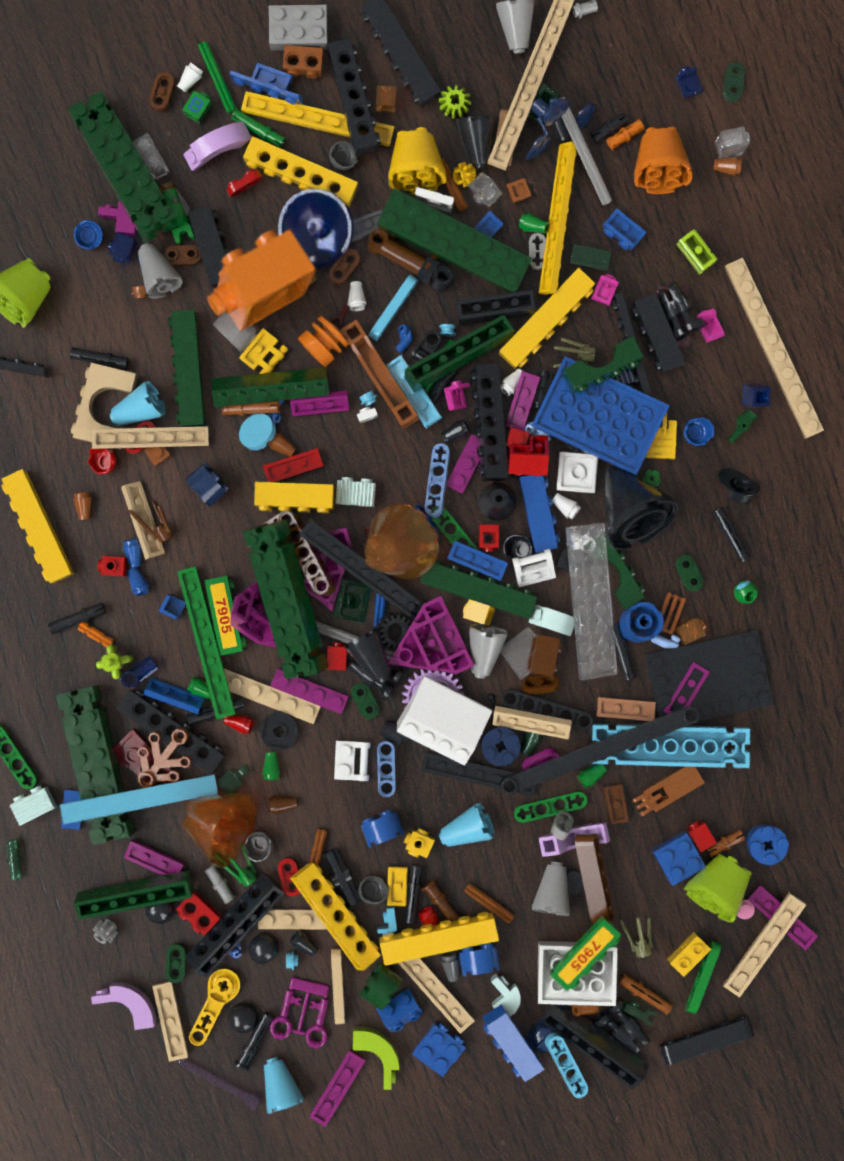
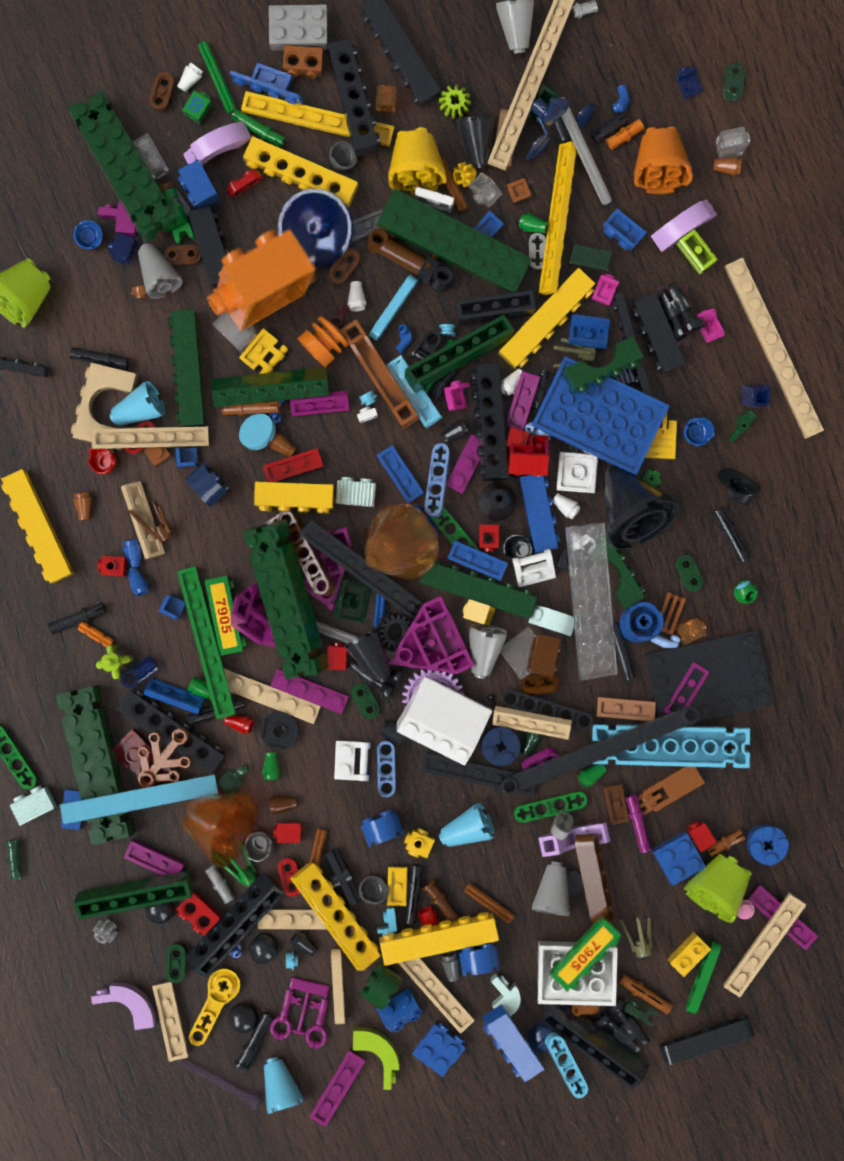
(187, 457): none -> blue panel
(196, 181): none -> blue brick
(288, 831): none -> red brick
(400, 474): none -> blue plate
(589, 331): none -> blue bracket
(623, 101): none -> blue arm
(638, 823): none -> magenta pin
(683, 224): none -> lavender arch

